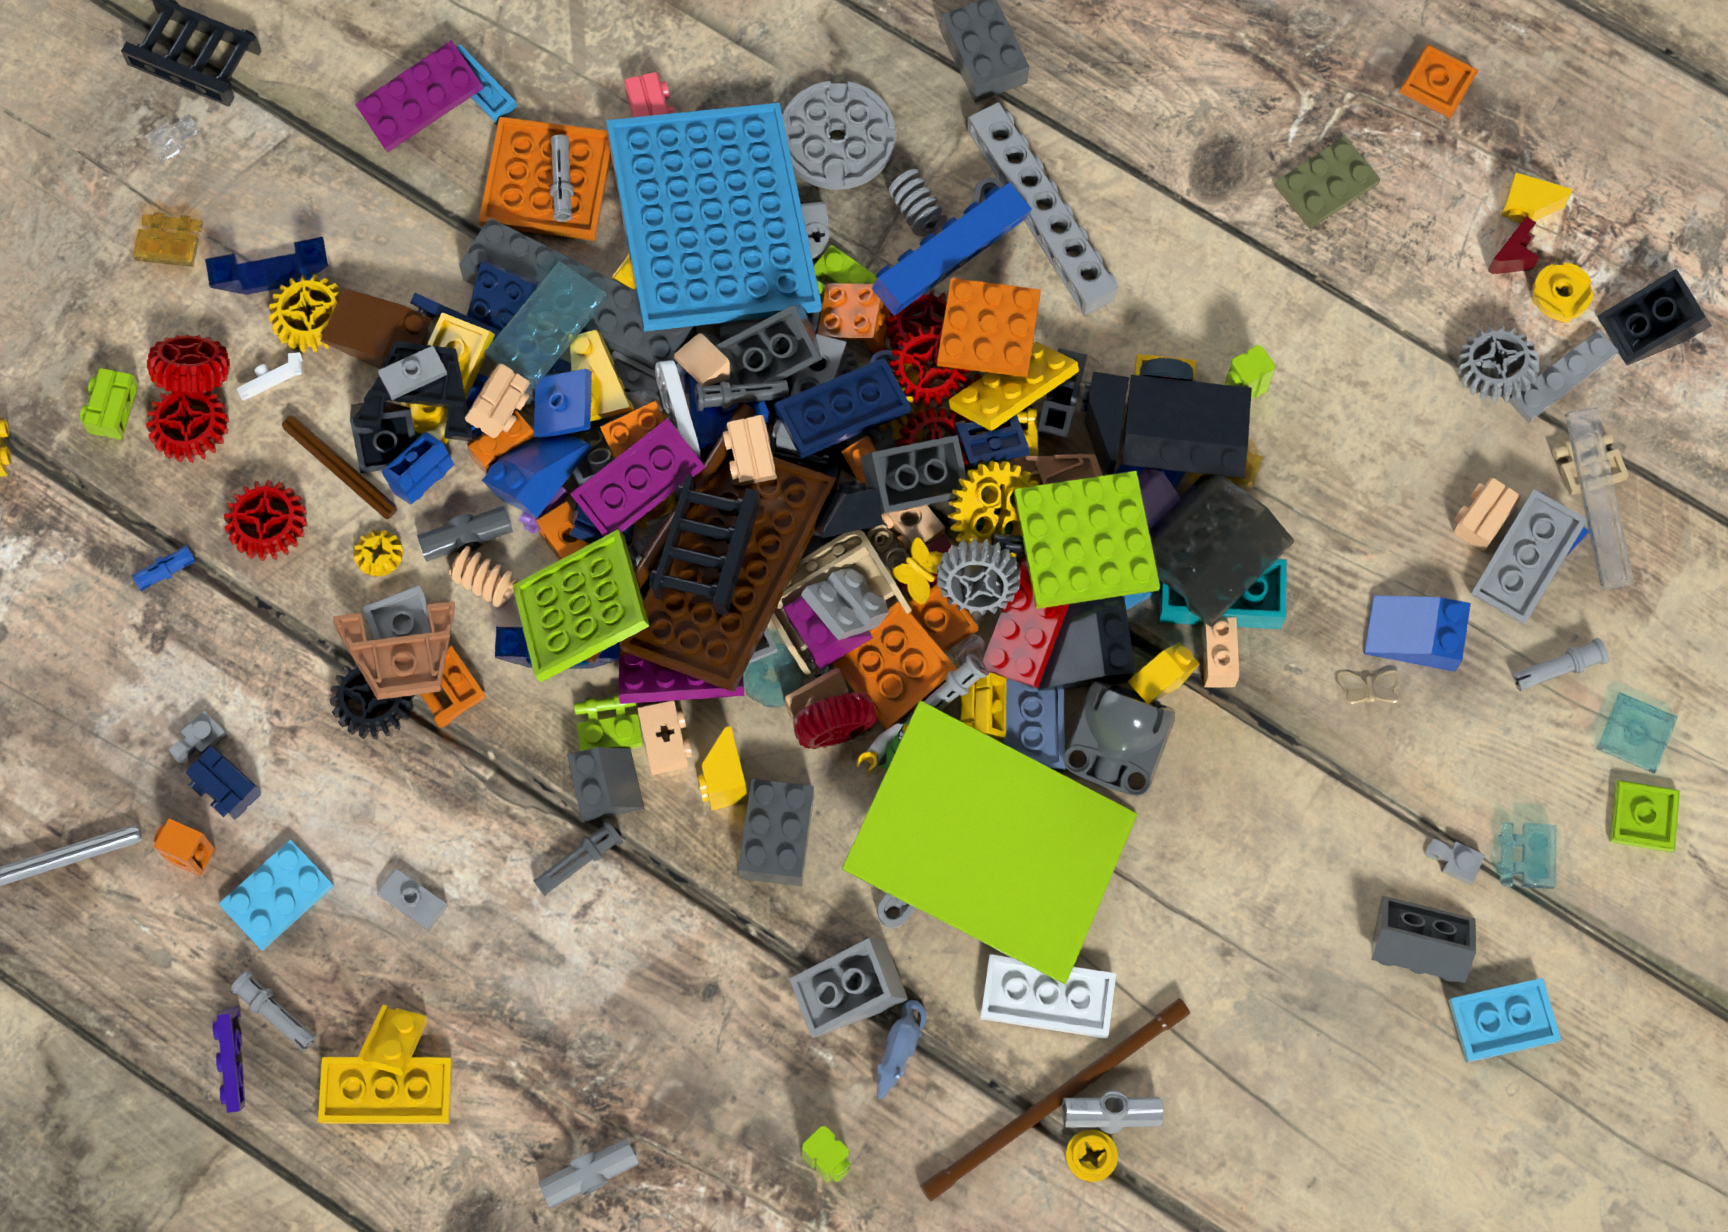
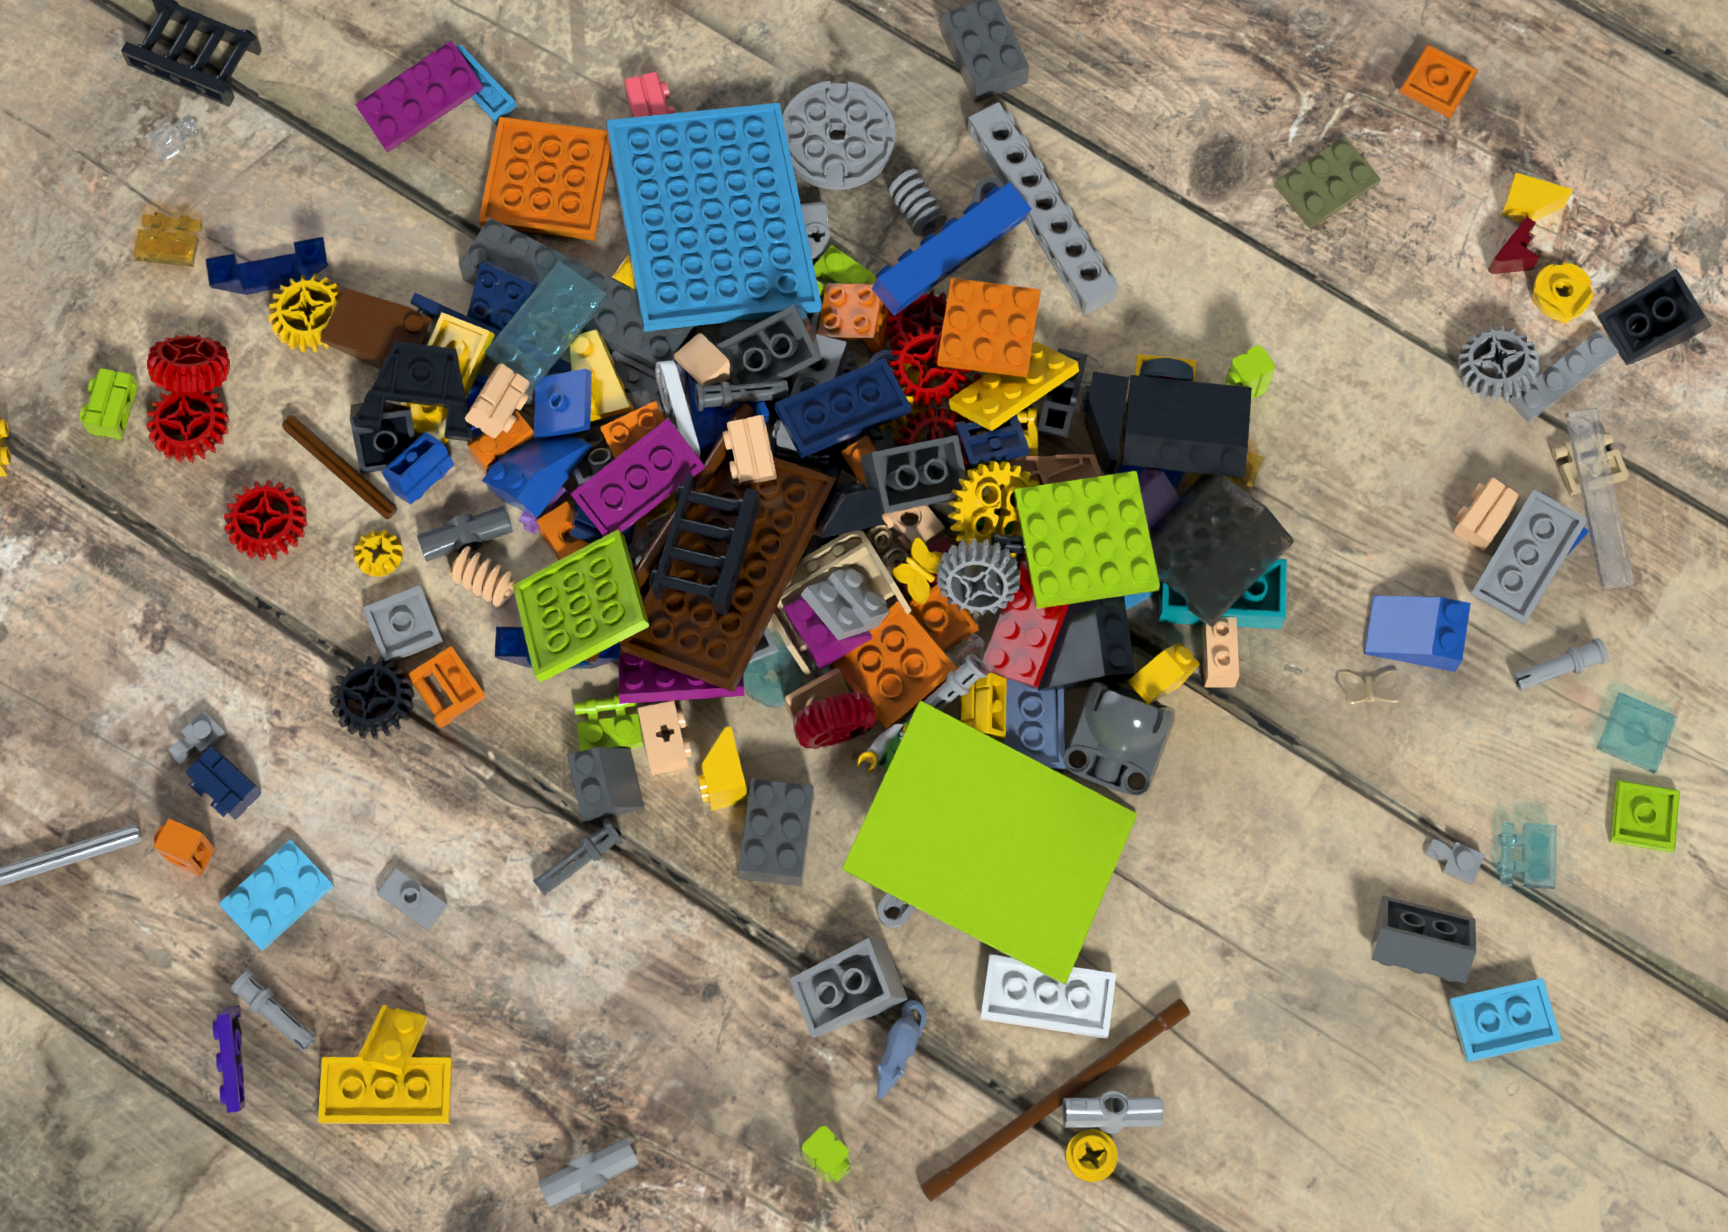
(163, 568): blue pin -> none
(268, 379): white piece -> none
(401, 663): nougat wing -> none
(412, 372): light grey plate -> none
(561, 188): light grey pin -> none

